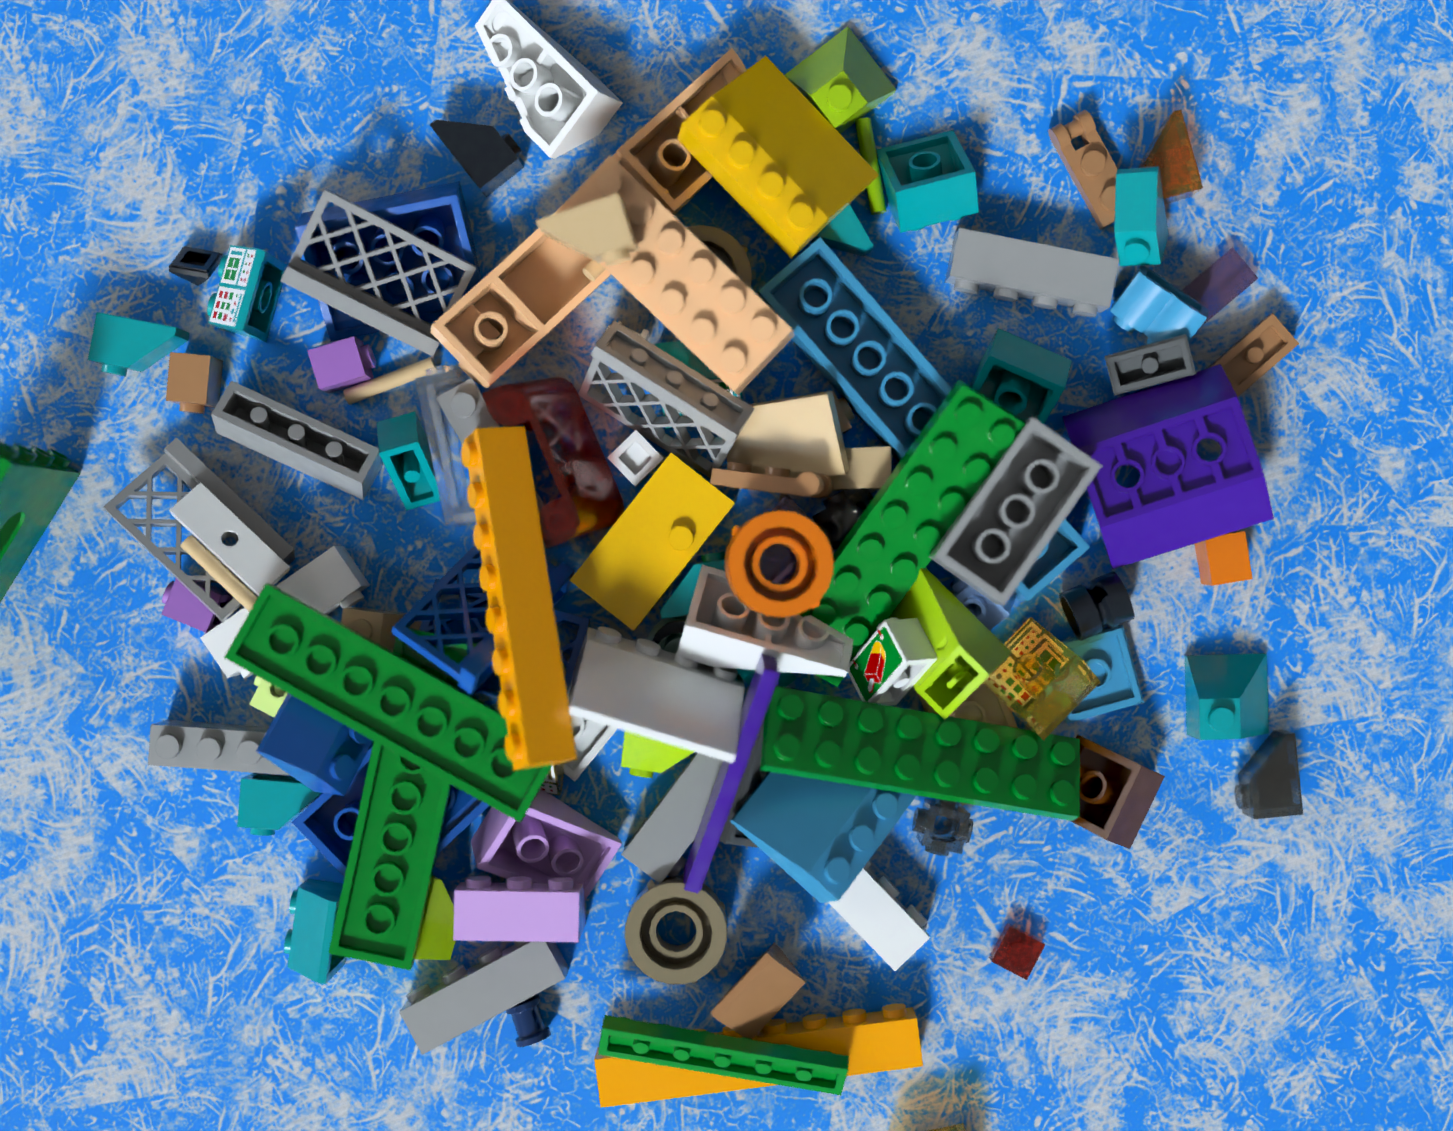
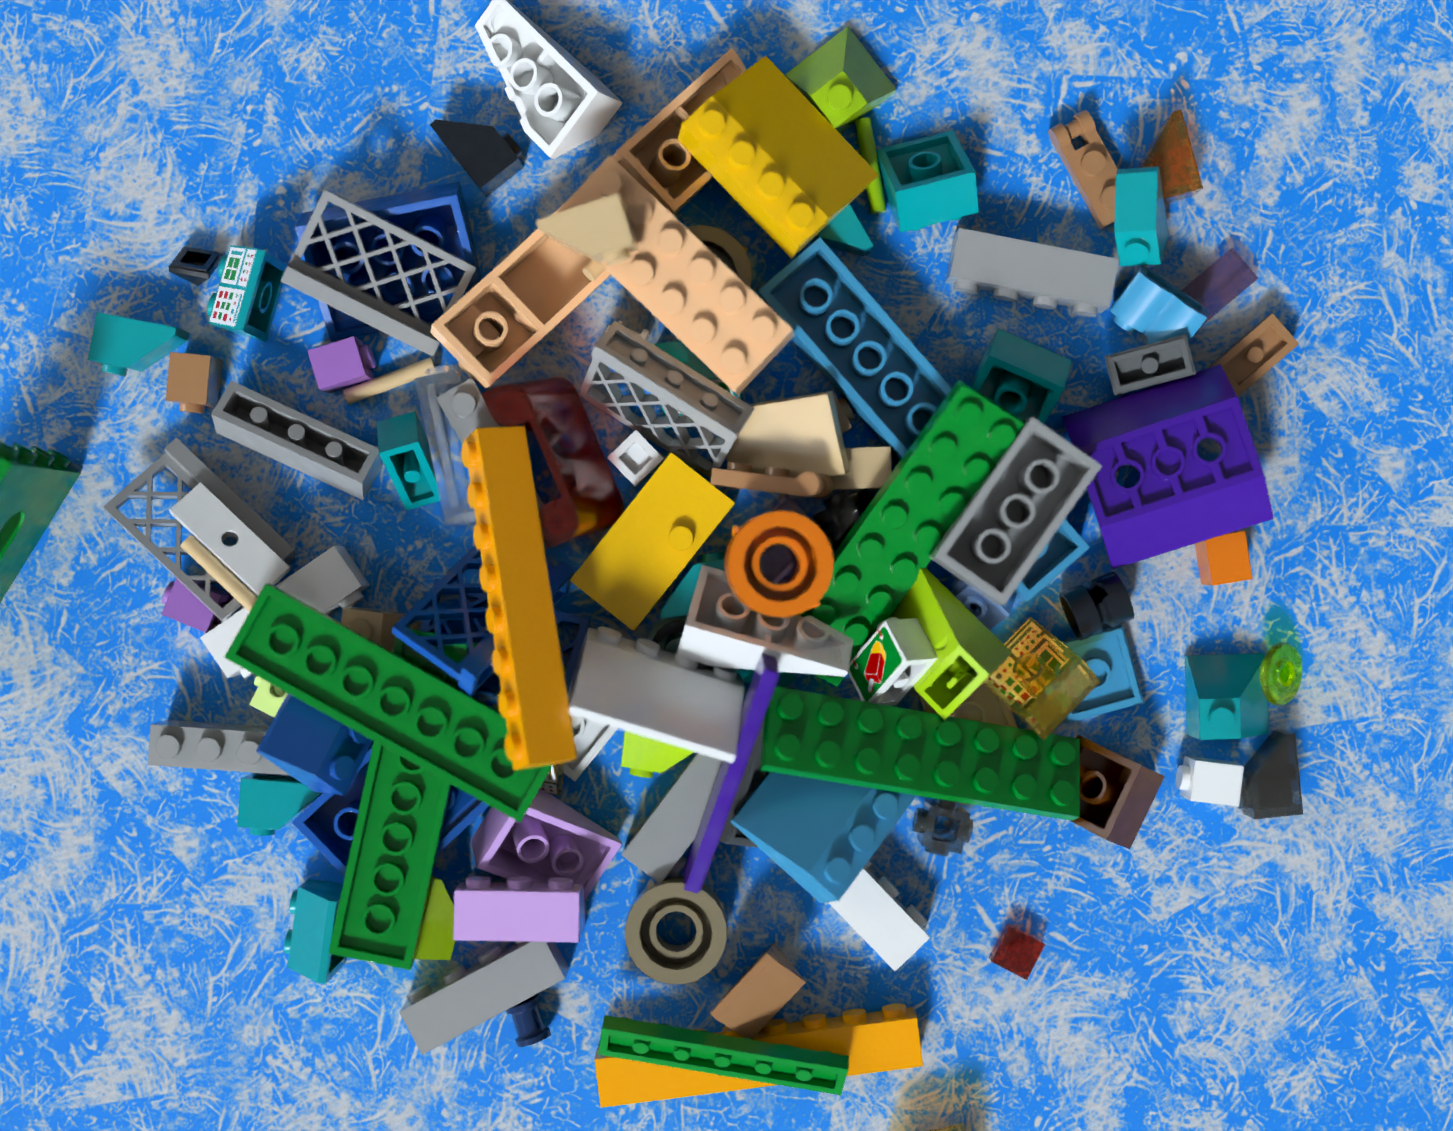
(1210, 780): none -> white brick
(1281, 673): none -> clear neon green piece

